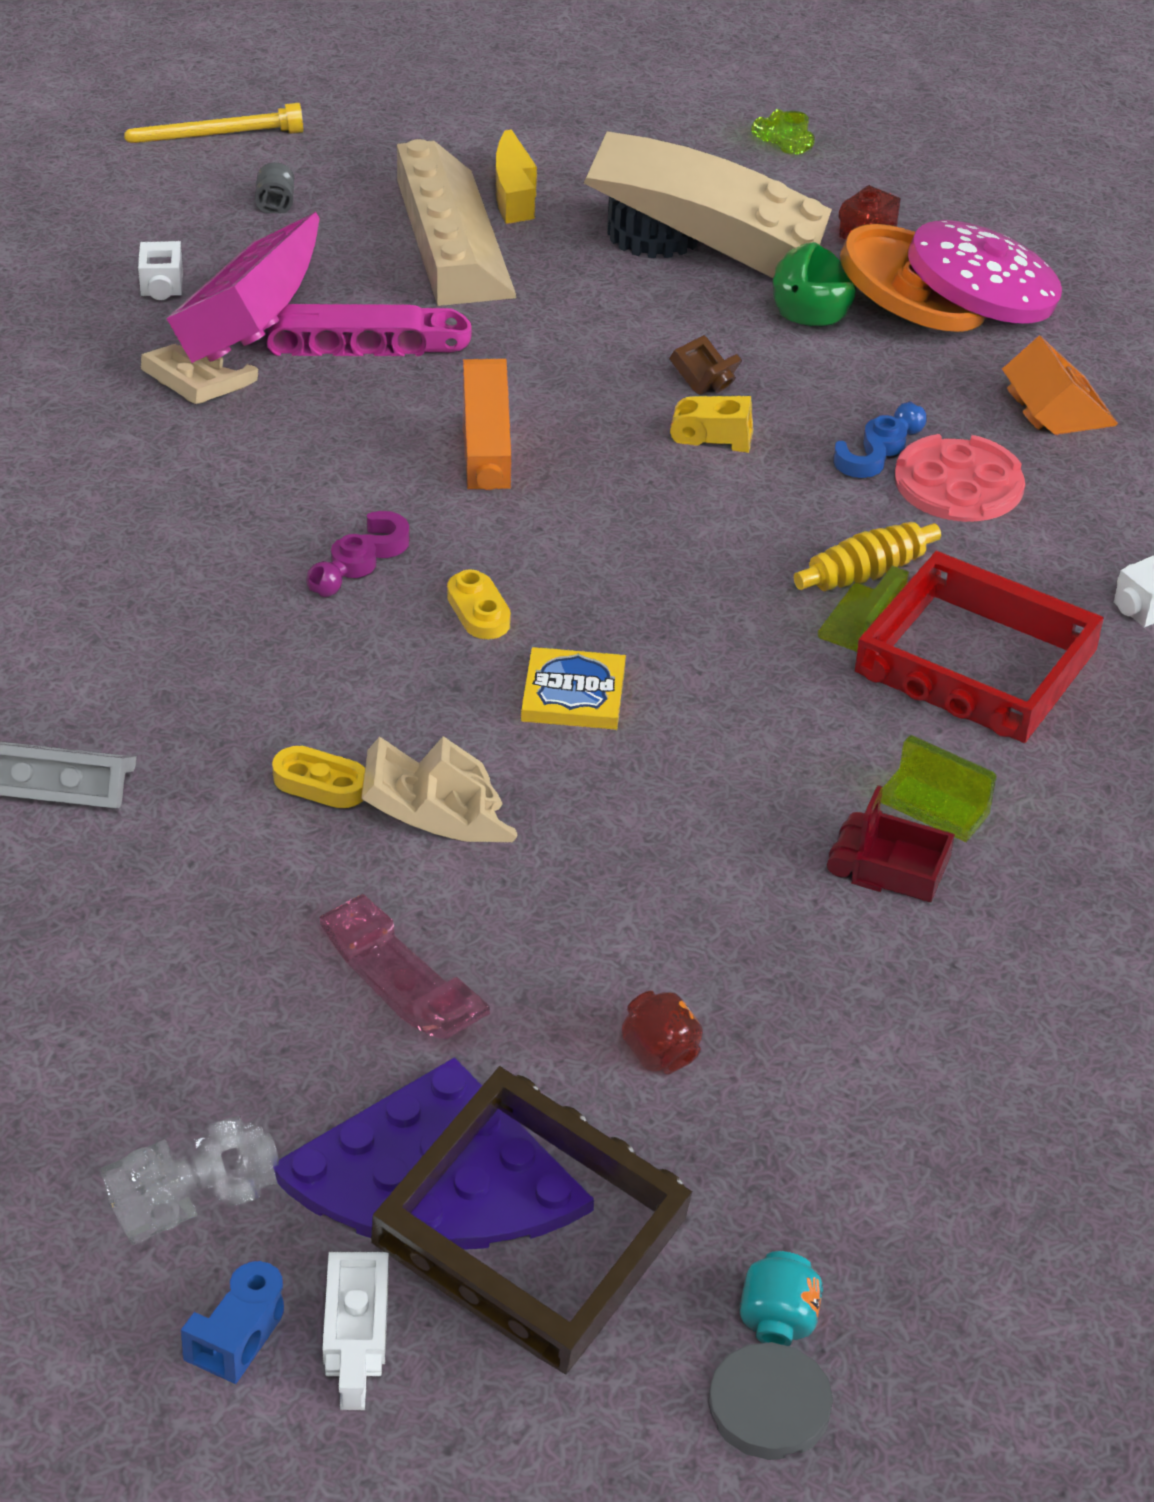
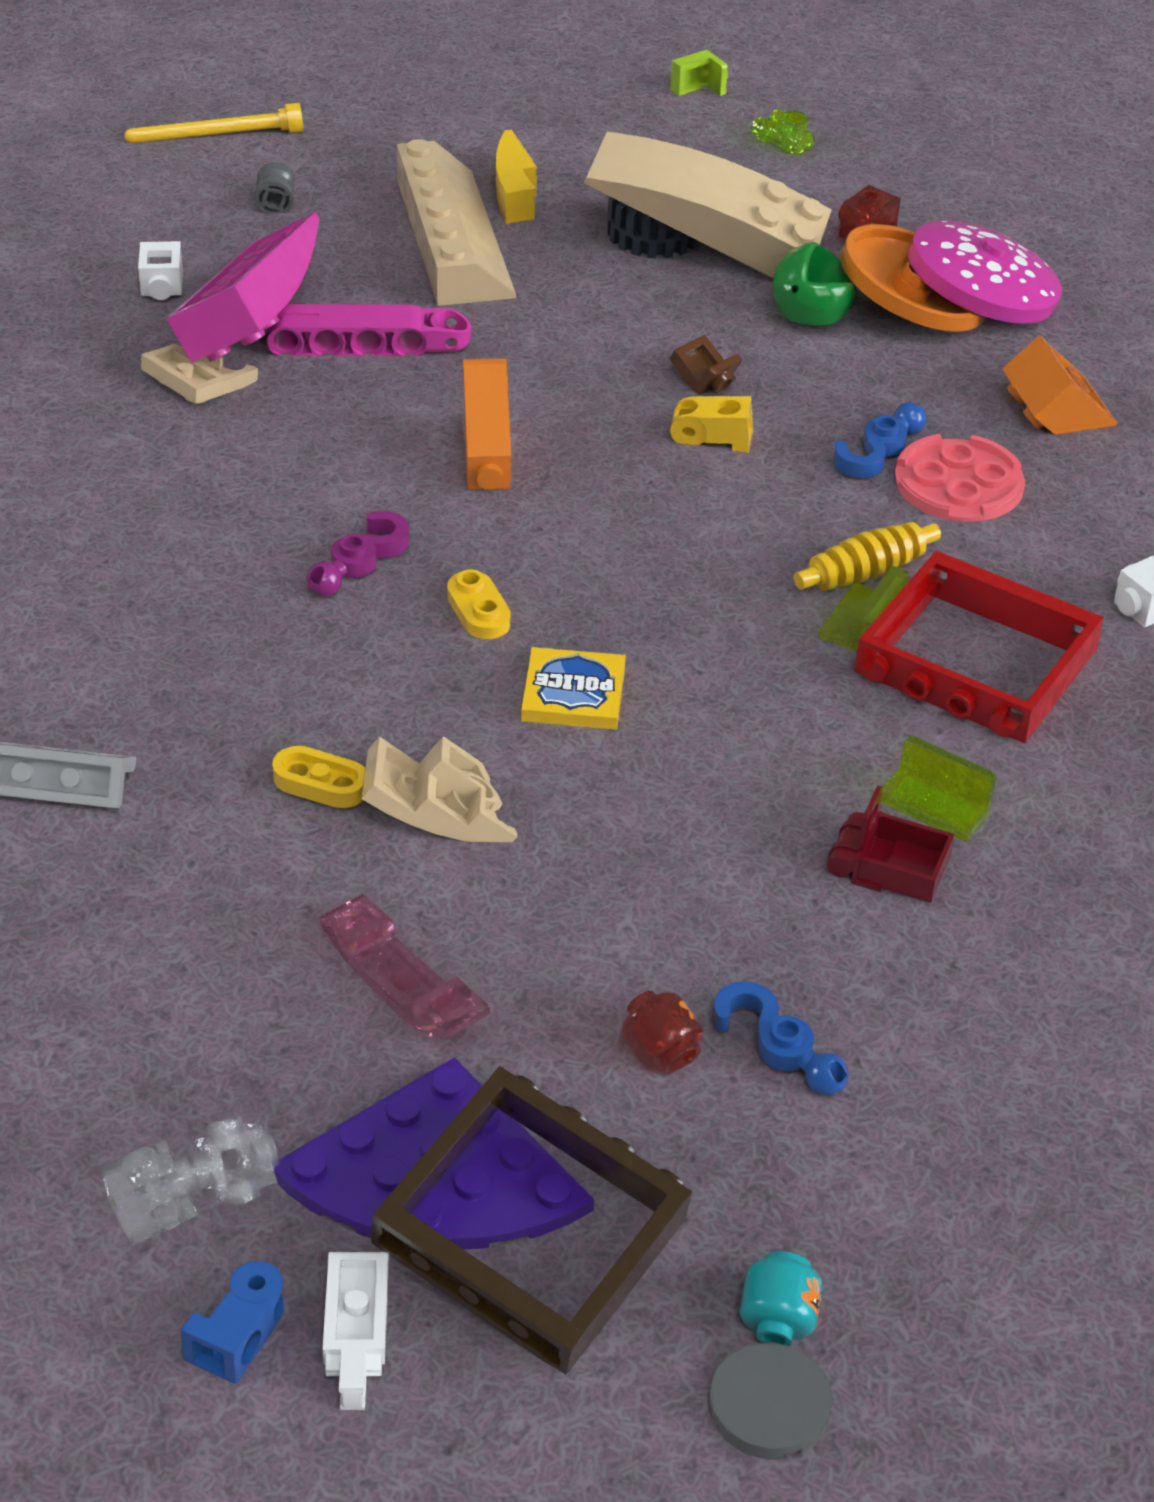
(698, 72): none -> lime bracket
(781, 1040): none -> blue piece

